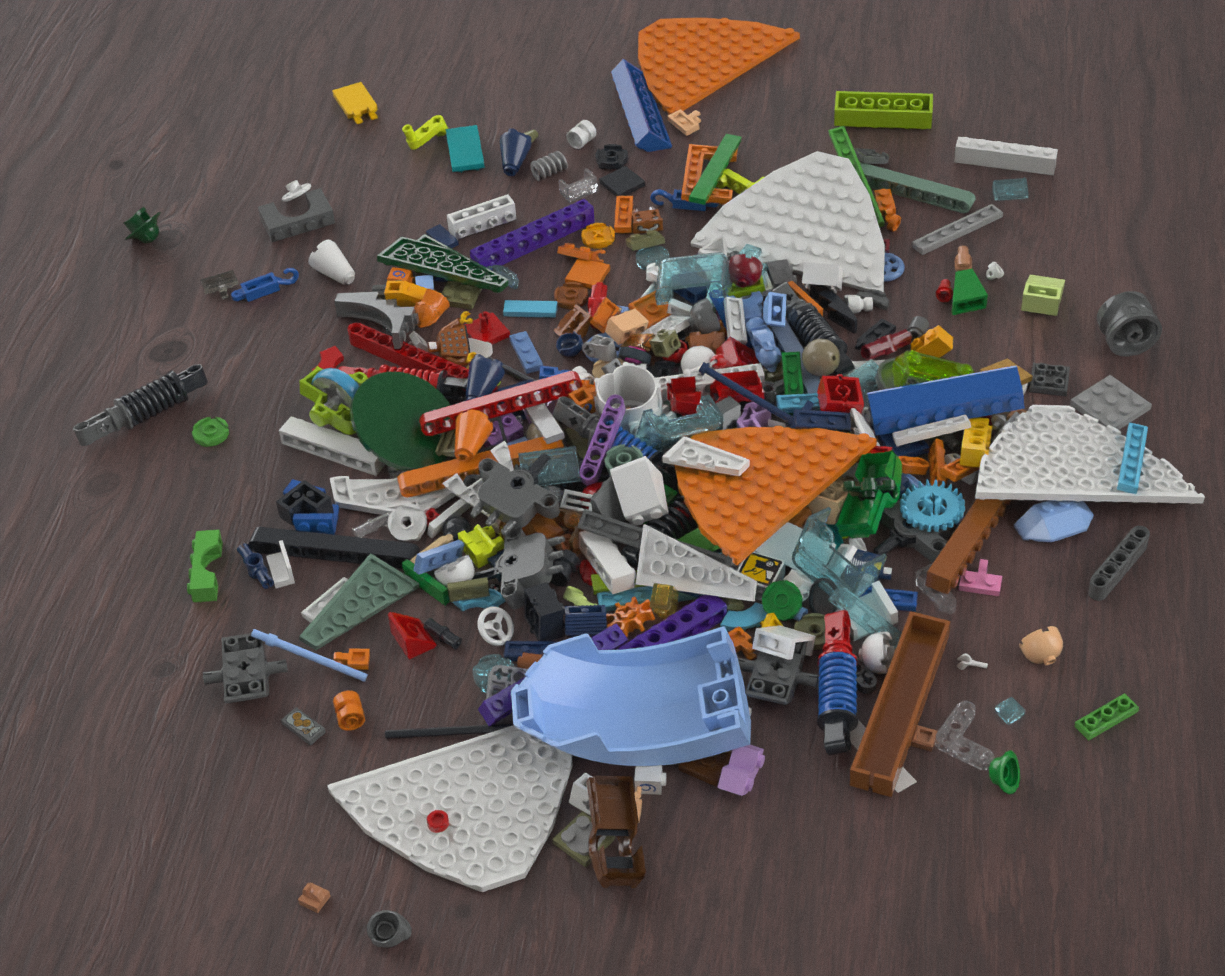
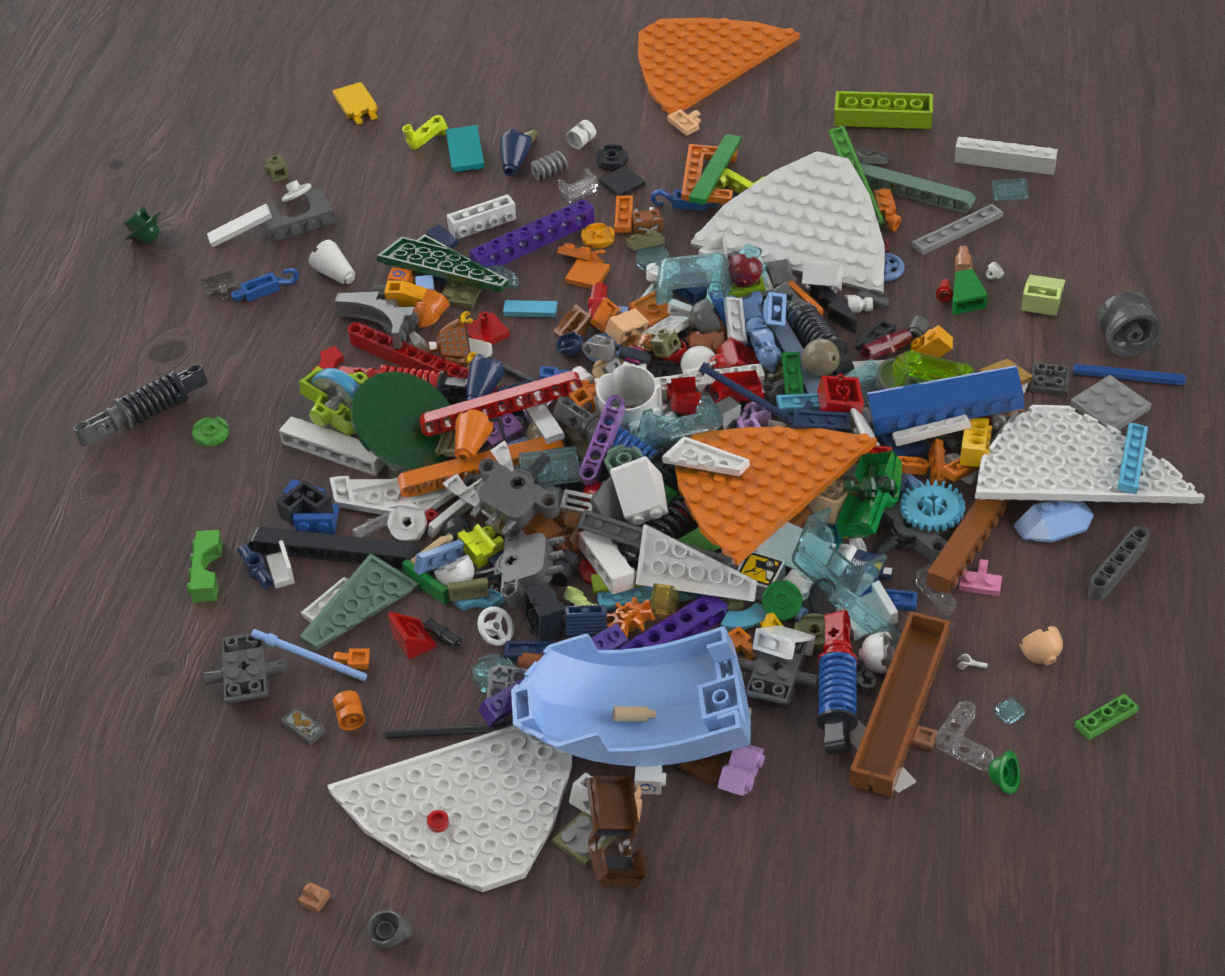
(239, 225): none -> white tile
(276, 168): none -> olive brick
(526, 352): medium blue plate -> none
(570, 295): dark orange tile -> none
(632, 713): none -> tan cylinder
(640, 108): blue slope -> none
(1129, 374): none -> blue axle

